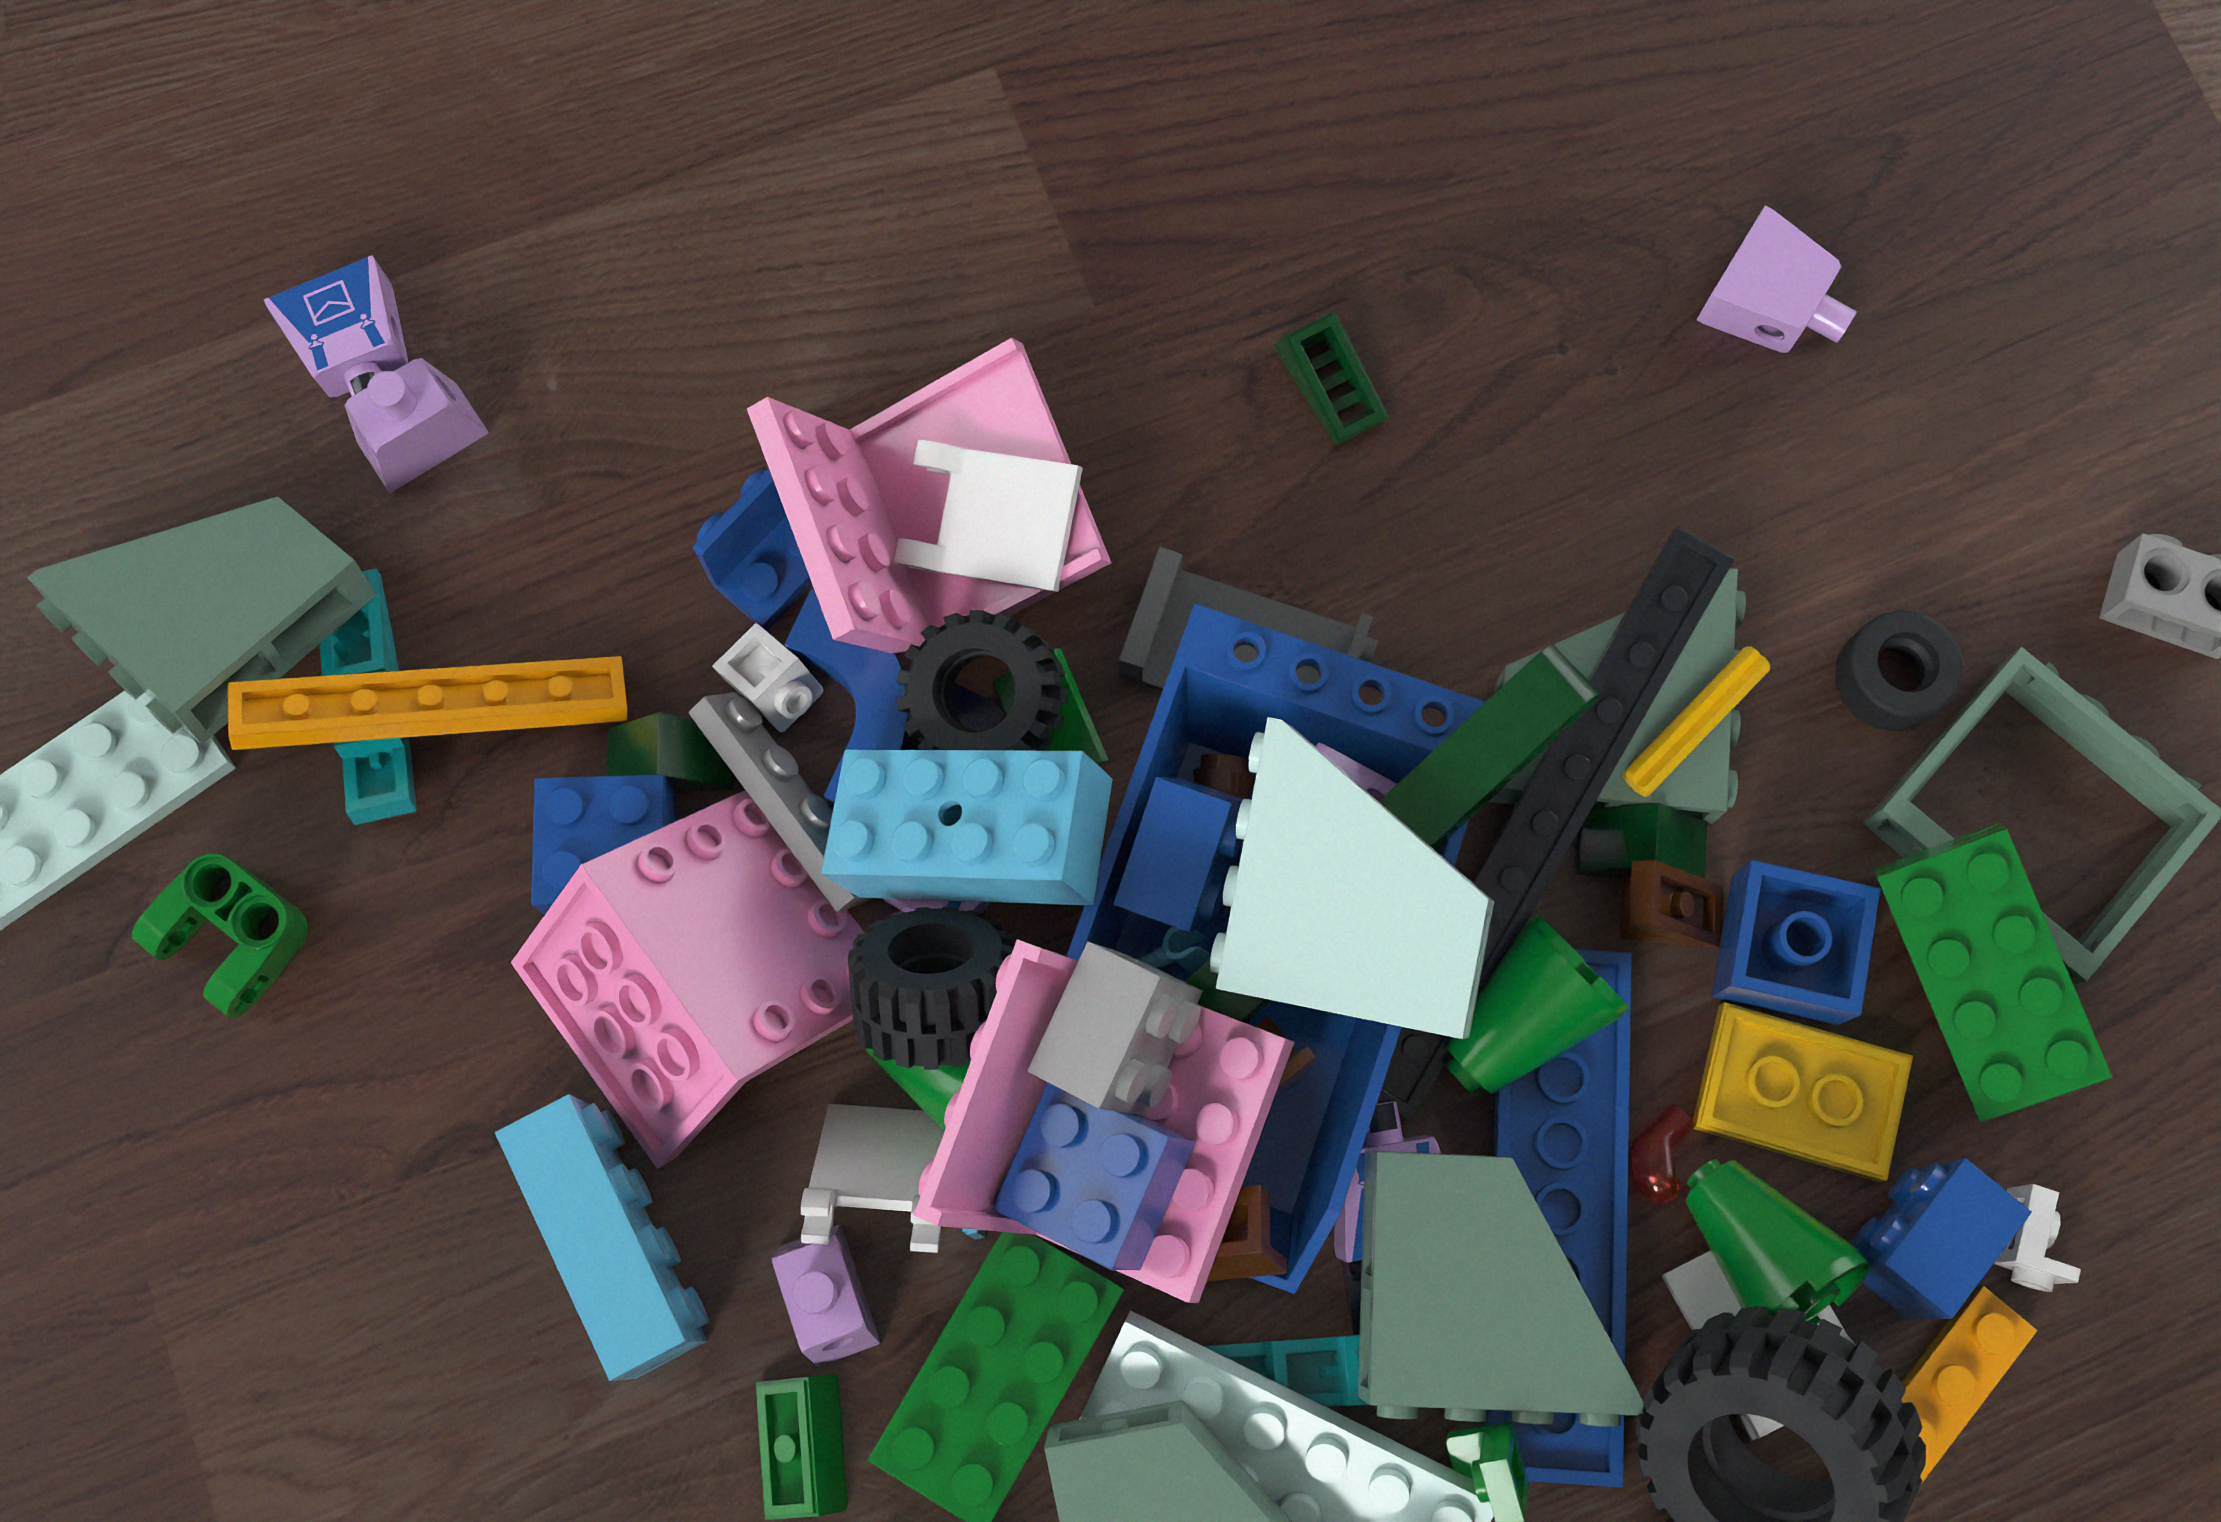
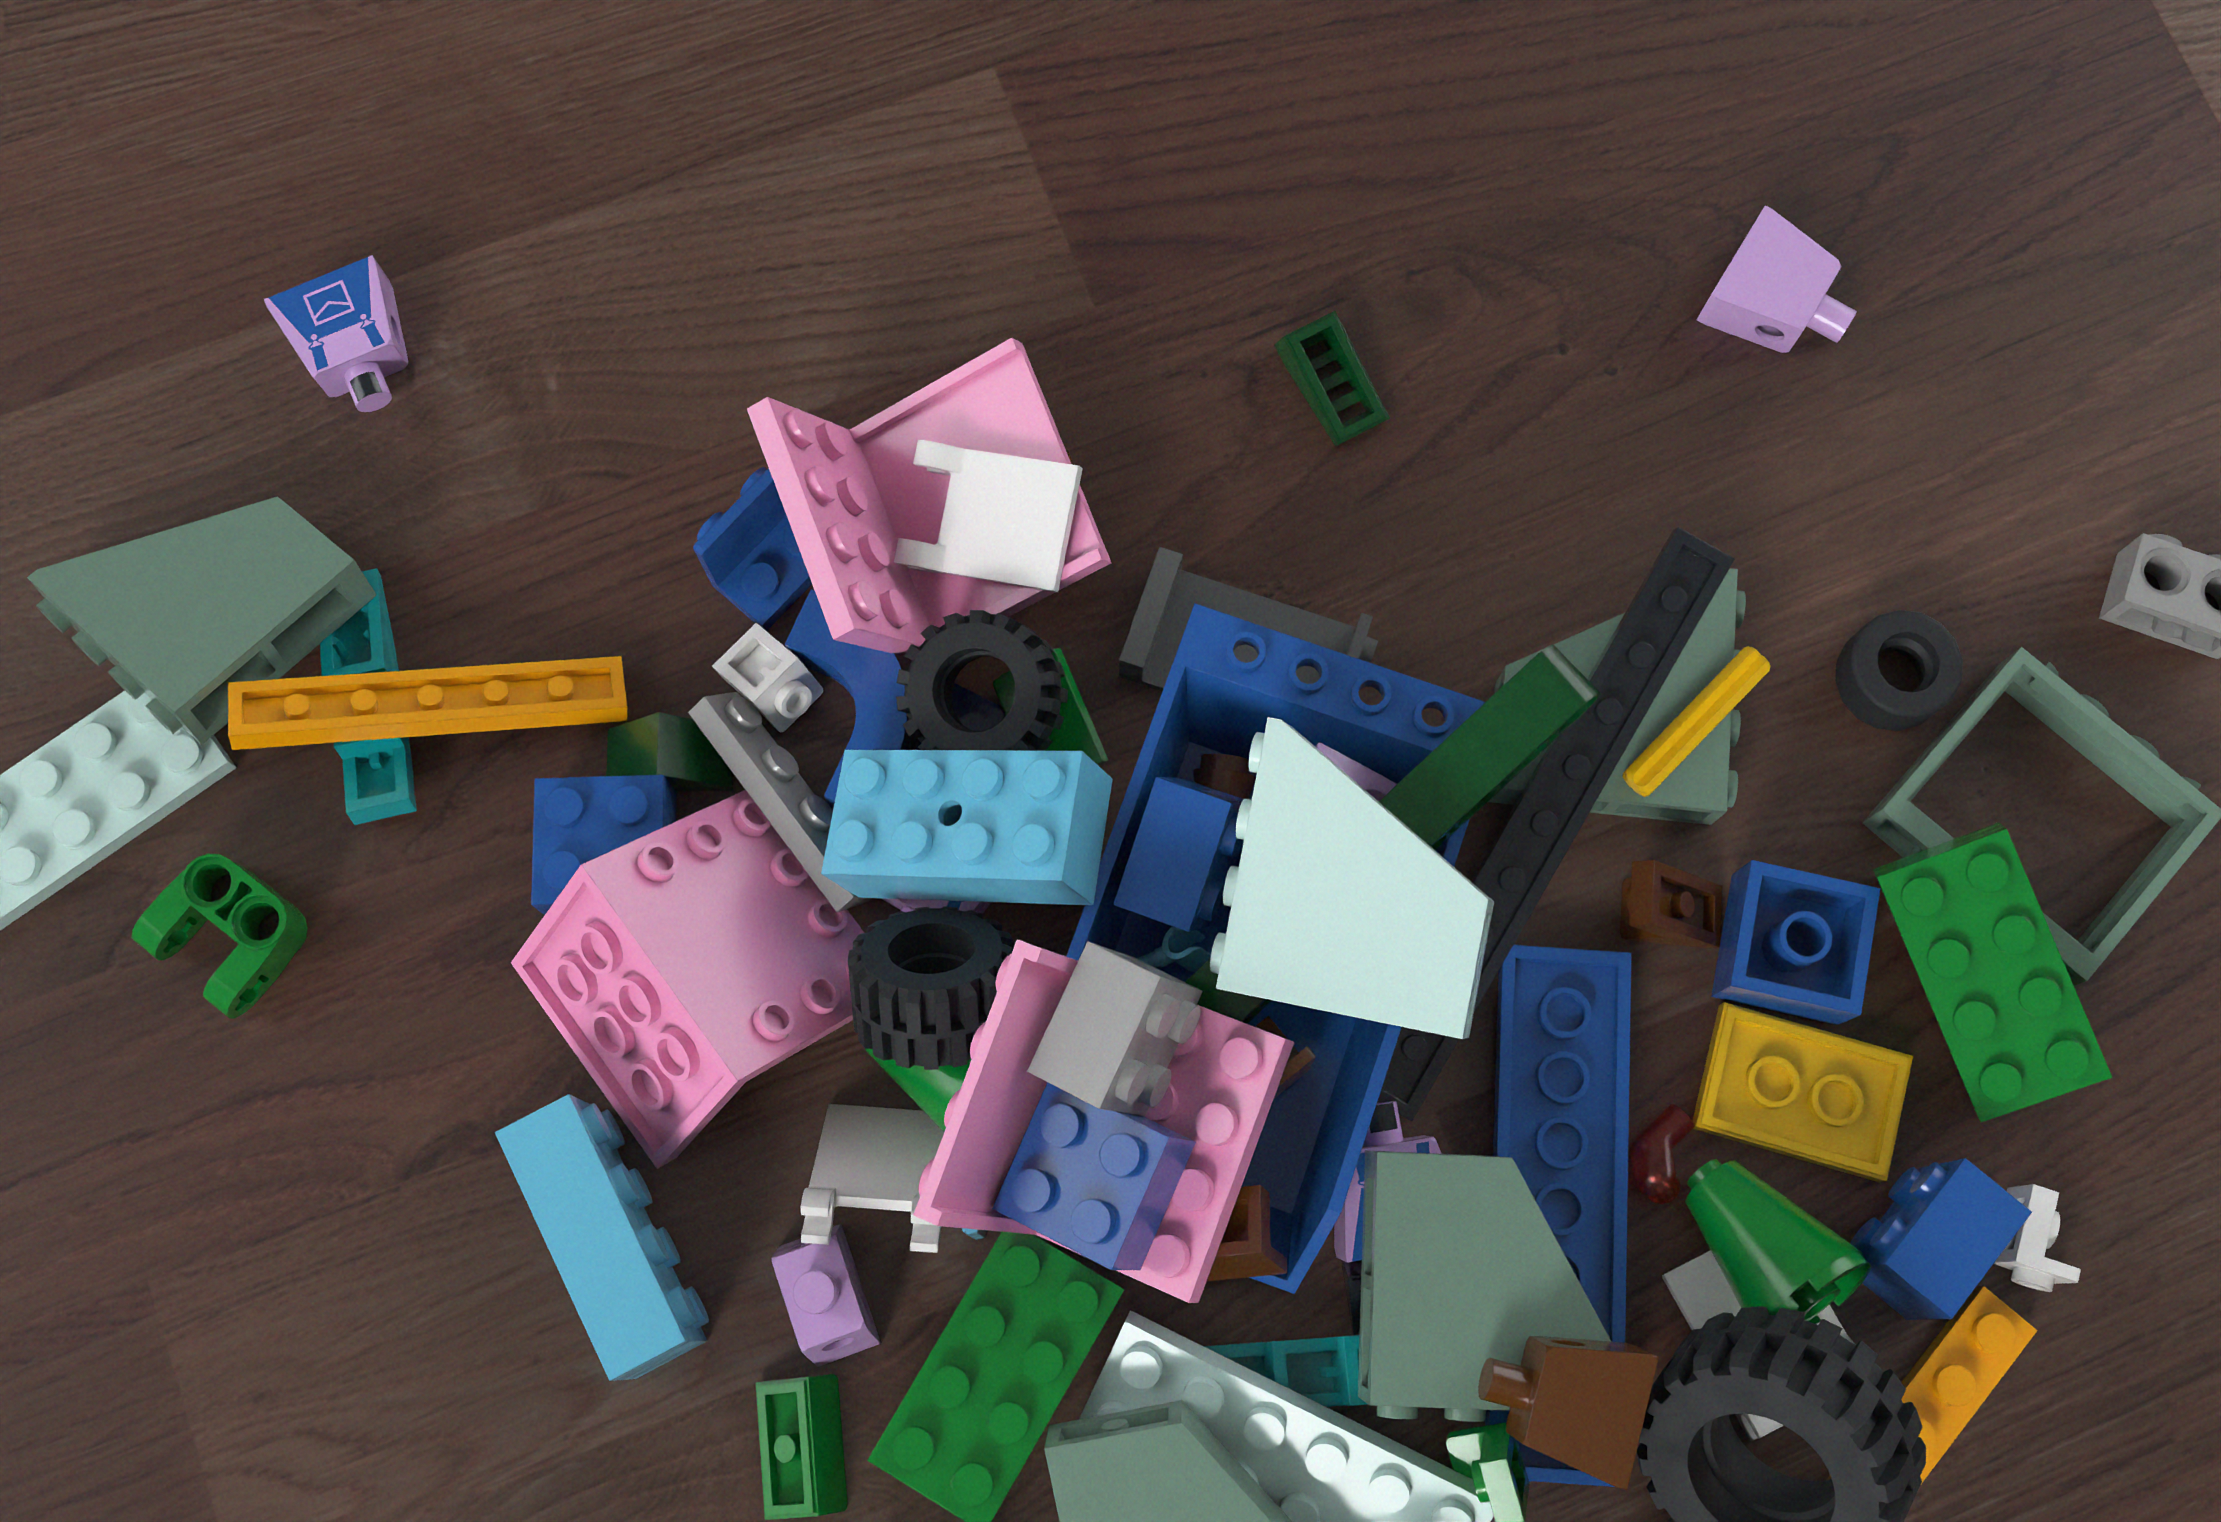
(411, 422): lavender torso -> none
(1531, 1011): green cone -> none
(1576, 1401): none -> reddish brown torso
(1640, 832): dark green slope -> none

